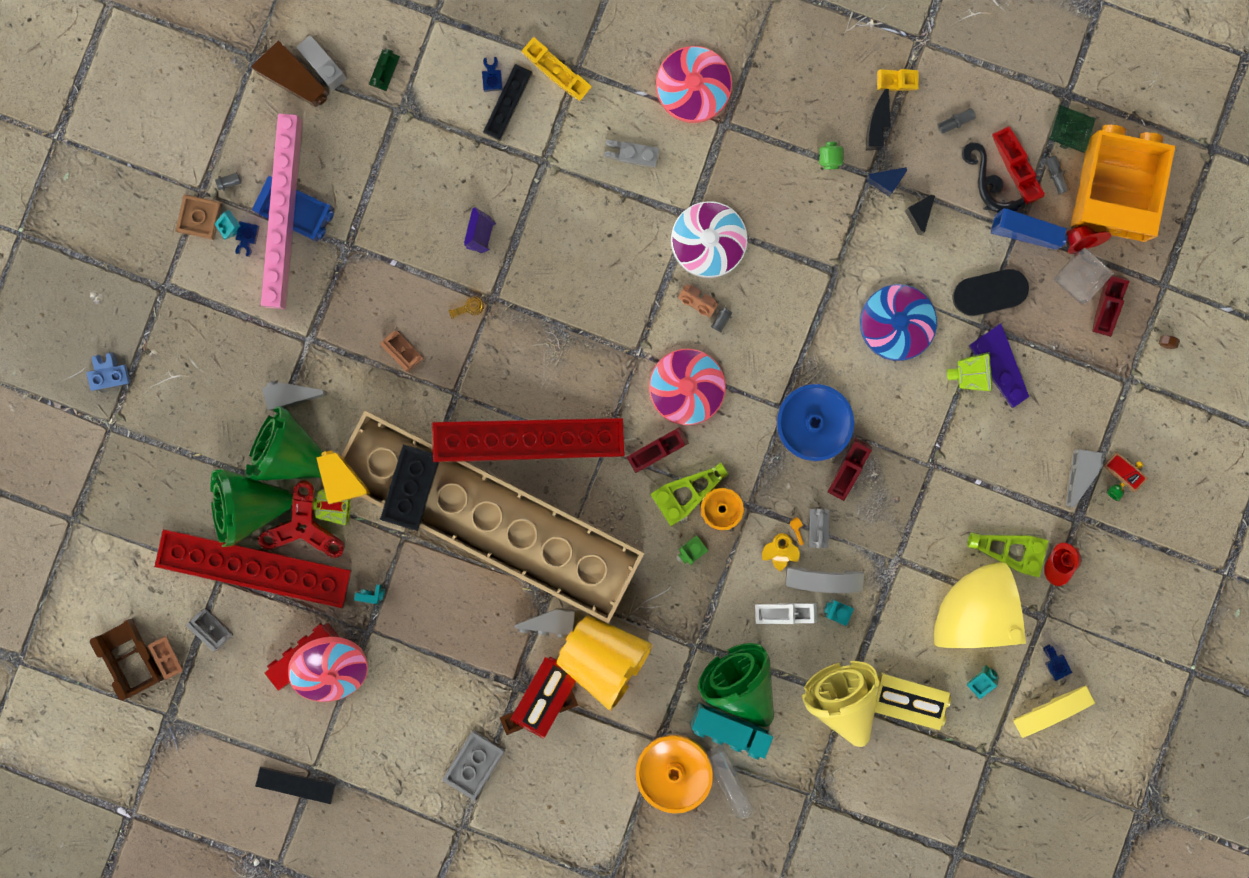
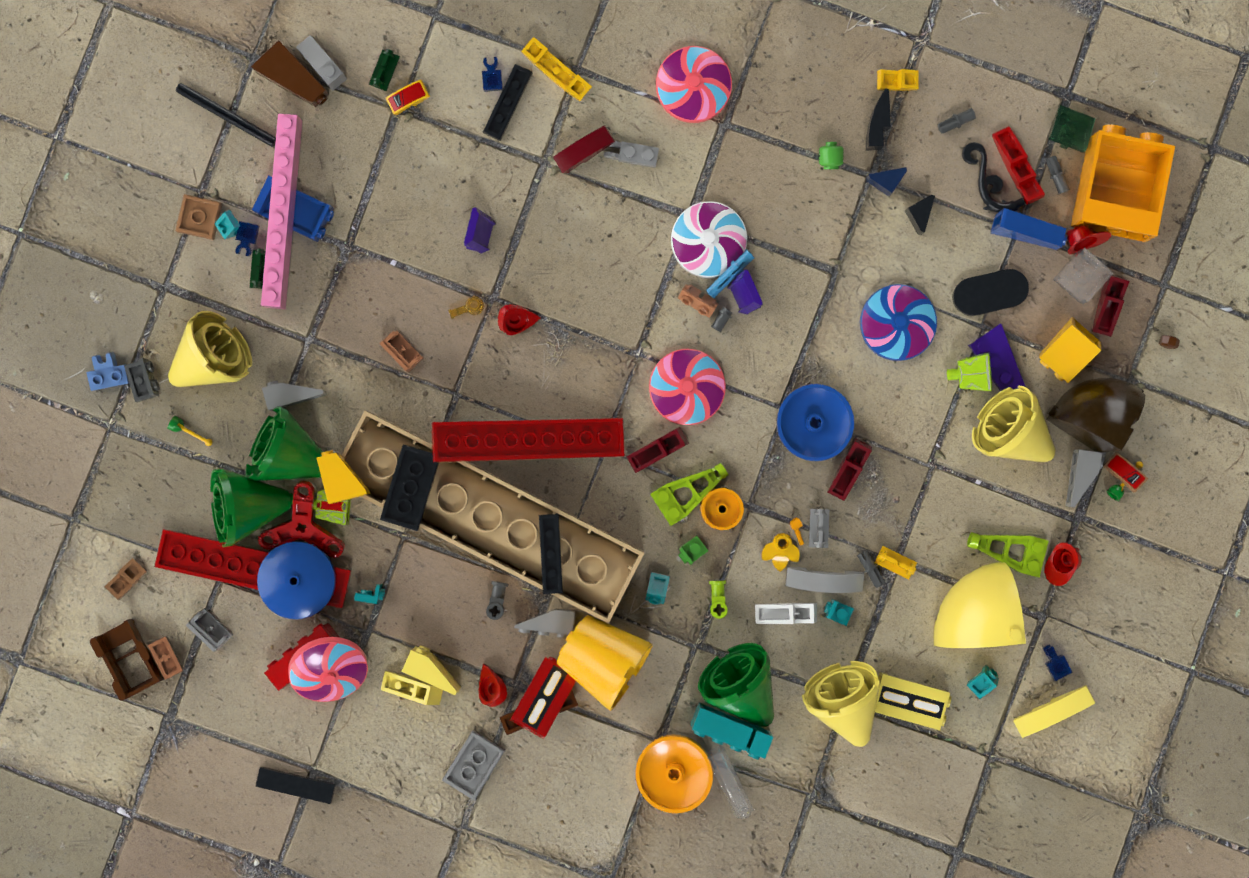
(125, 579): none -> medium nougat slope
(142, 380): none -> dark grey bracket
(177, 424): none -> hinge
(209, 353): none -> light yellow cone
(226, 114): none -> black axle
(227, 181): dark grey pin -> none
(257, 268): none -> dark green hinge
(314, 580): none -> blue dish
(407, 96): none -> slope
(411, 688): none -> light yellow slope
(427, 668): none -> light yellow slope
(491, 688): none -> red piece
(497, 599): none -> dark grey connector
(515, 319): none -> red piece
(550, 554): none -> black tile
(583, 149): none -> dark red slope
(657, 588): none -> teal bracket
(718, 597): none -> lime connector
(735, 268): none -> dark azure pin
(745, 293): none -> dark purple slope
(871, 569): none -> dark grey axle
(896, 562): none -> yellow hinge
(1013, 427): none -> light yellow cone
(1070, 350): none -> yellow slope
(1099, 413): none -> dark brown brick

